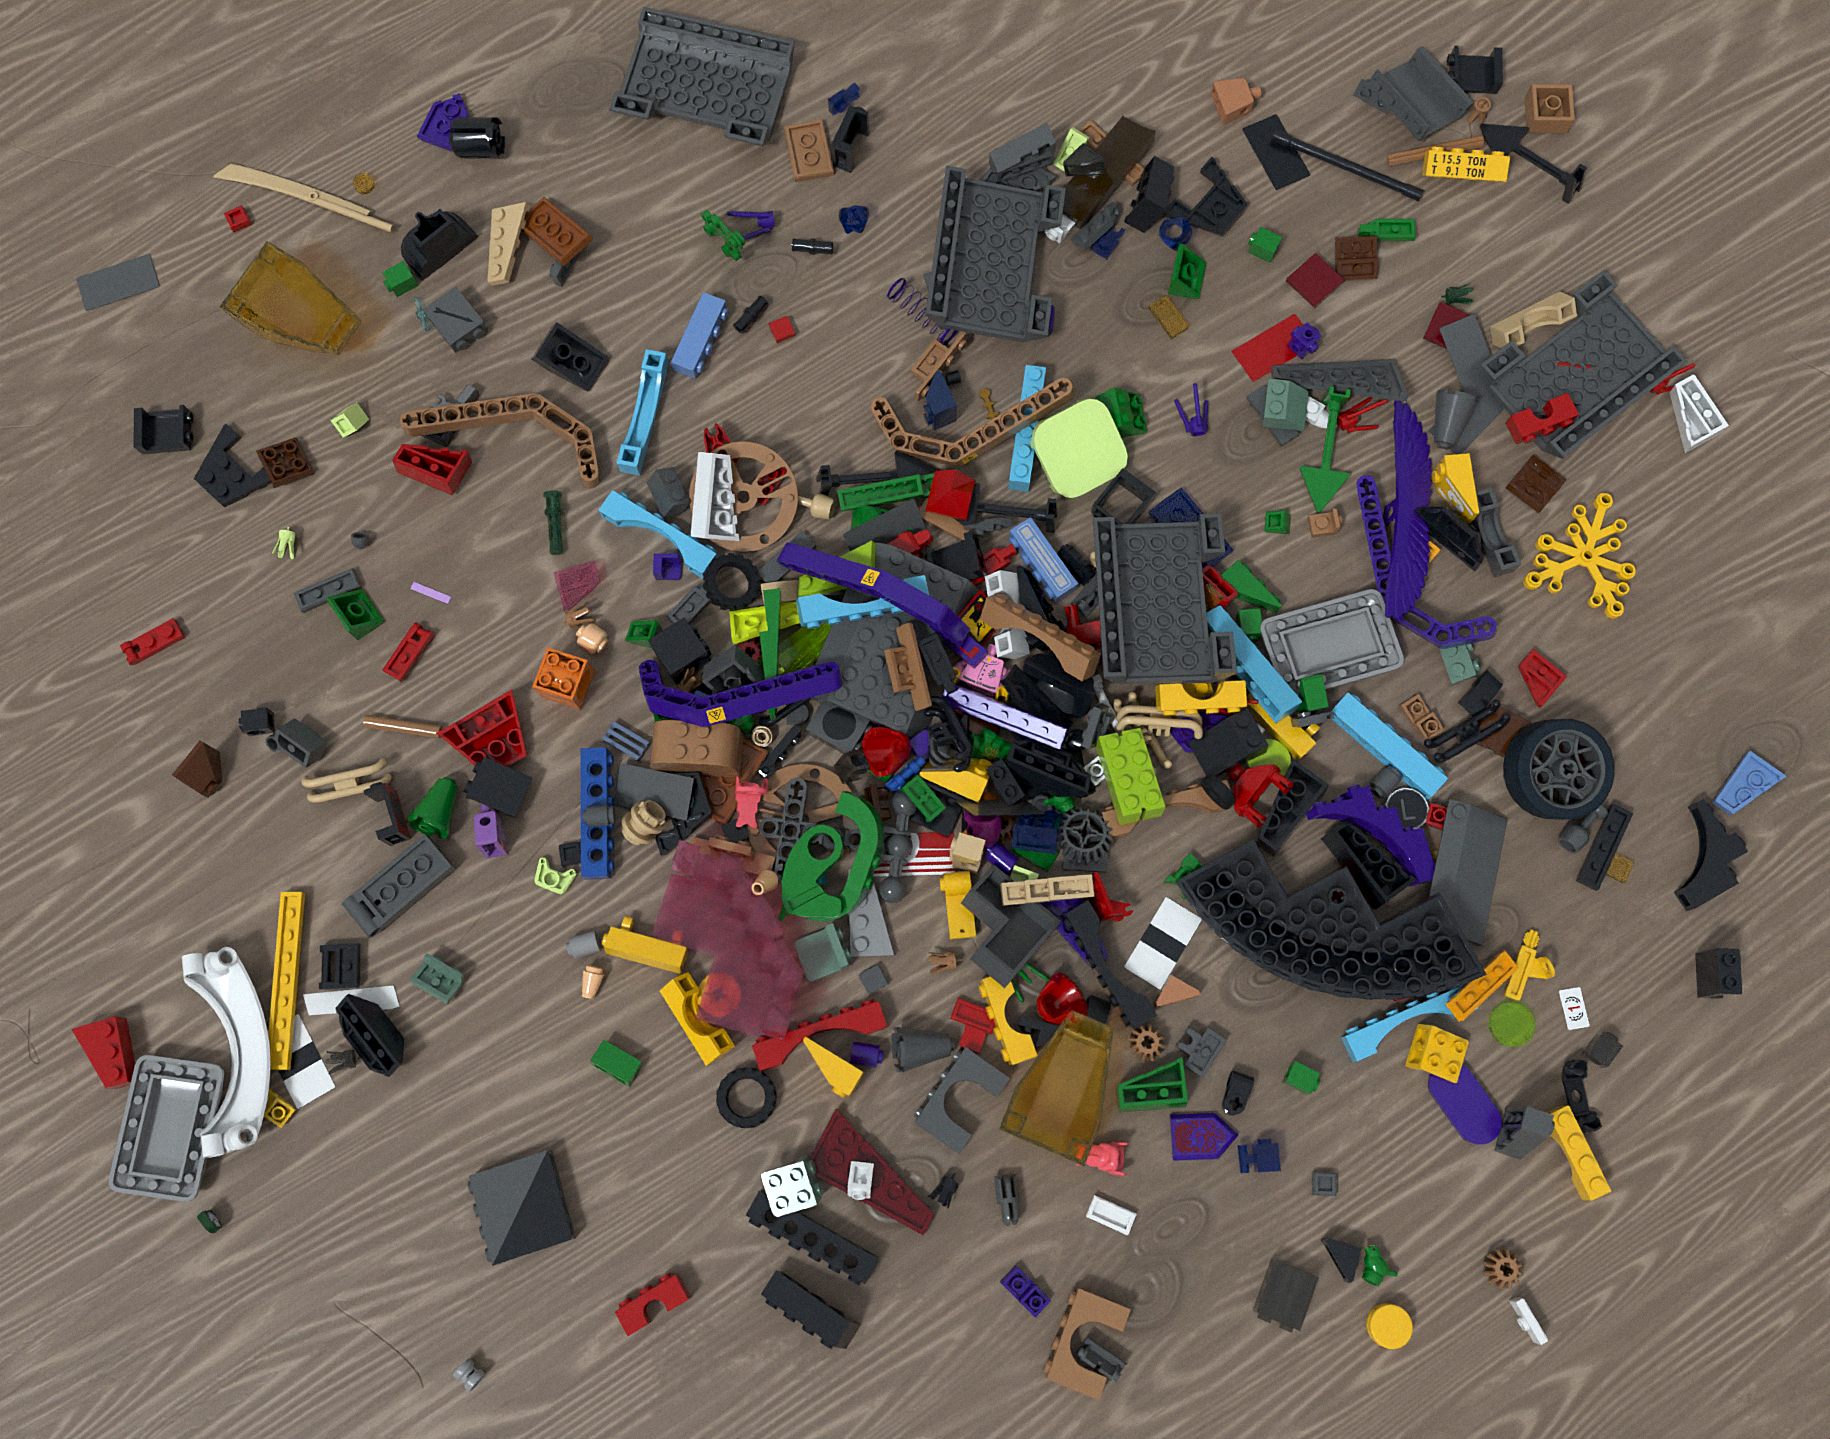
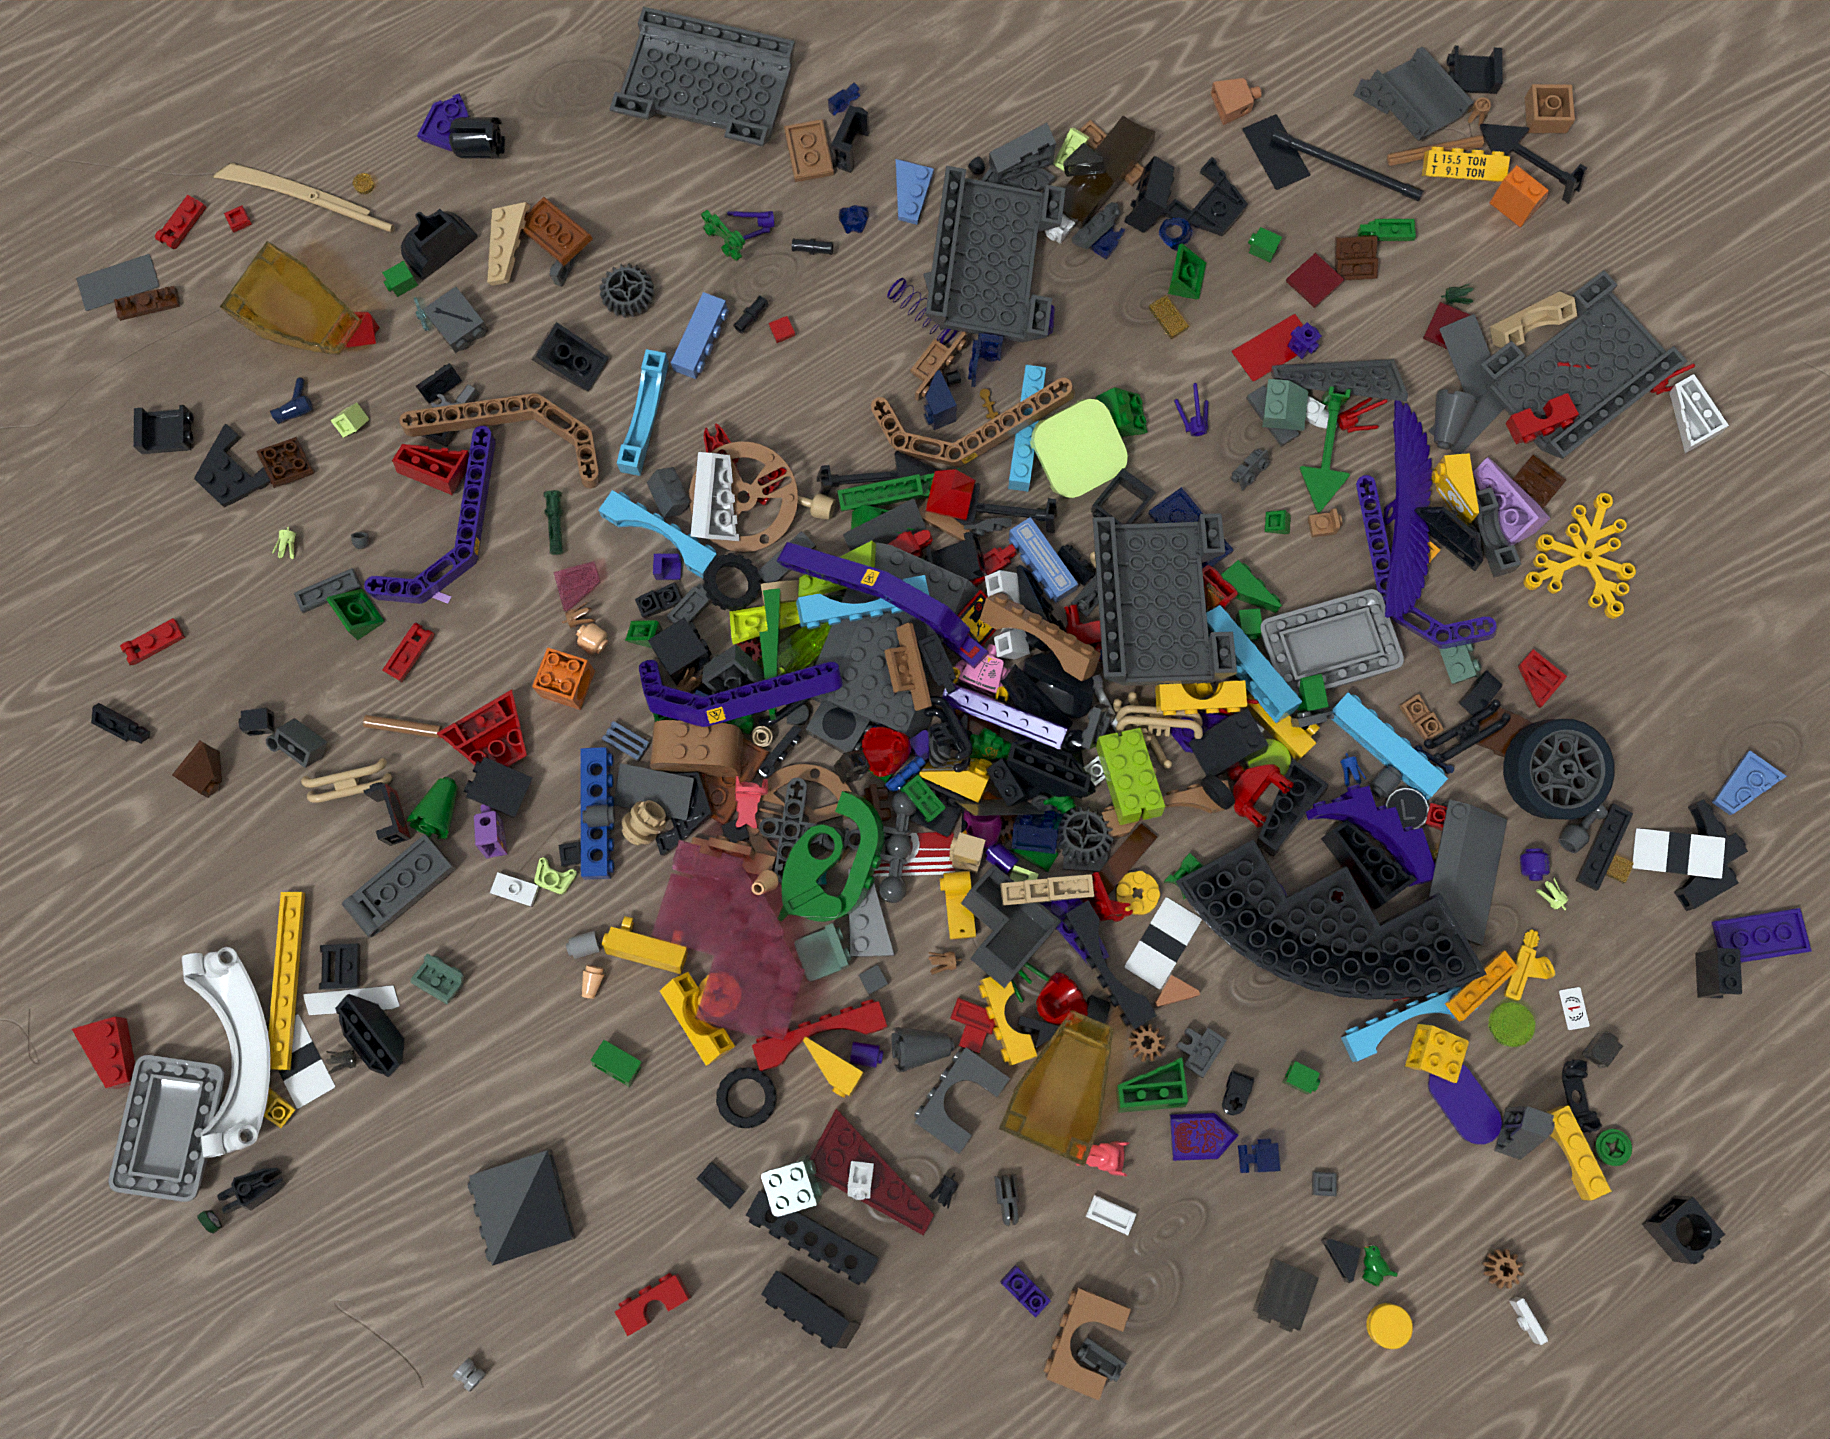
(118, 724): none -> black hinge
(146, 303): none -> reddish brown plate
(180, 222): none -> red plate
(252, 1189): none -> black hinge
(294, 408): none -> dark blue piece
(366, 331): none -> red slope
(438, 383): none -> black hinge
(465, 526): none -> dark purple beam
(514, 889): none -> white plate
(612, 290): none -> dark grey gear
(659, 601): none -> black slope
(720, 1185): none -> black tile
(912, 189): none -> medium blue wing
(977, 165): none -> black hinge
(986, 347): none -> clear blue bracket
(1126, 857): none -> reddish brown slope
(1139, 881): none -> yellow plate
(1257, 462): none -> dark grey hinge
(1352, 764): none -> blue piece
(1448, 769): none -> dark blue hinge
(1517, 512): none -> lavender wedge
(1519, 196): none -> orange slope
(1535, 864): none -> dark purple head
(1559, 897): none -> yellowish green piece
(1623, 1145): none -> green gear
(1663, 1229): none -> black brick
(1679, 853): none -> white sticker
(1764, 935): none -> dark purple tile

